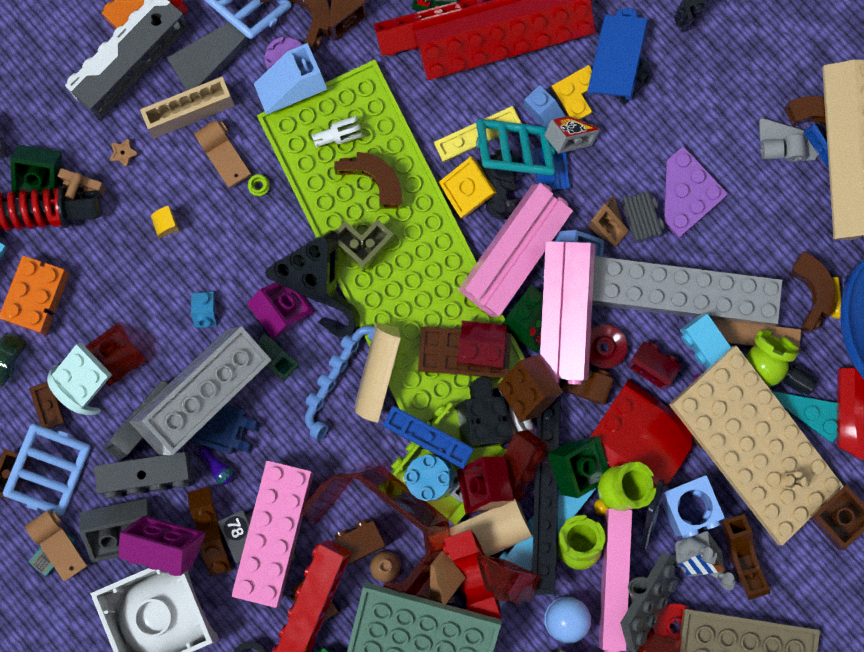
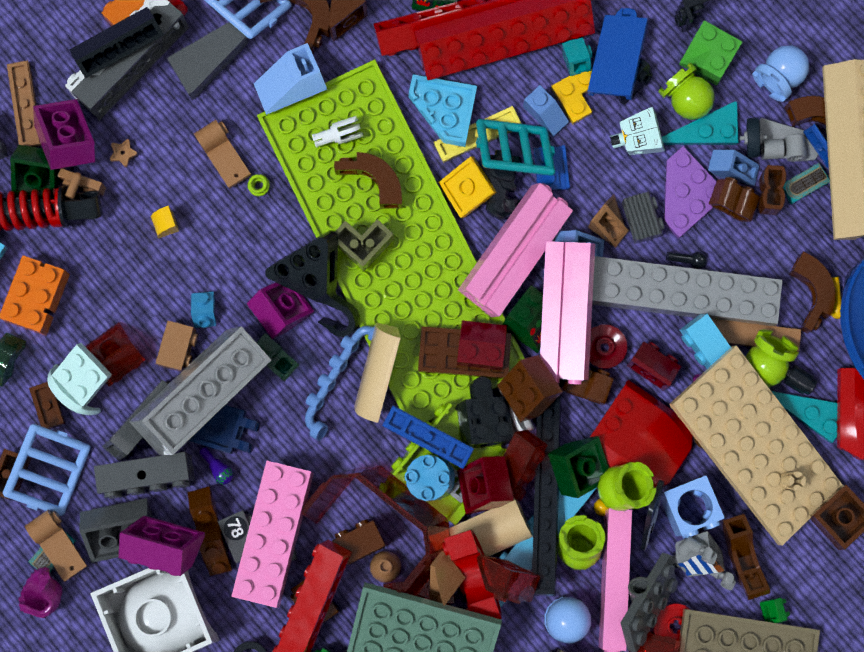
(23, 101): none -> medium nougat tile
(40, 594): none -> magenta hair
(64, 134): none -> magenta brick
(116, 42): none -> black brick
(176, 346): none -> medium nougat brick
(187, 107): tan brick -> none
(278, 48): medium lavender tile -> none
(444, 106): none -> medium azure plate
(570, 134): light grey slope -> none
(577, 56): none -> teal brick
(639, 134): none -> light aqua torso
(690, 95): none -> lime tile
(697, 260): none -> black bar
(711, 52): none -> bright green slope
(713, 129): none -> teal wing
(733, 165): none -> medium blue slope
(734, 199): none -> reddish brown brick
(753, 137): none -> black wheel
(771, 186): none -> reddish brown brick
(773, 610): none -> green tile
(783, 70): none -> light blue tile
(805, 183): none -> tile

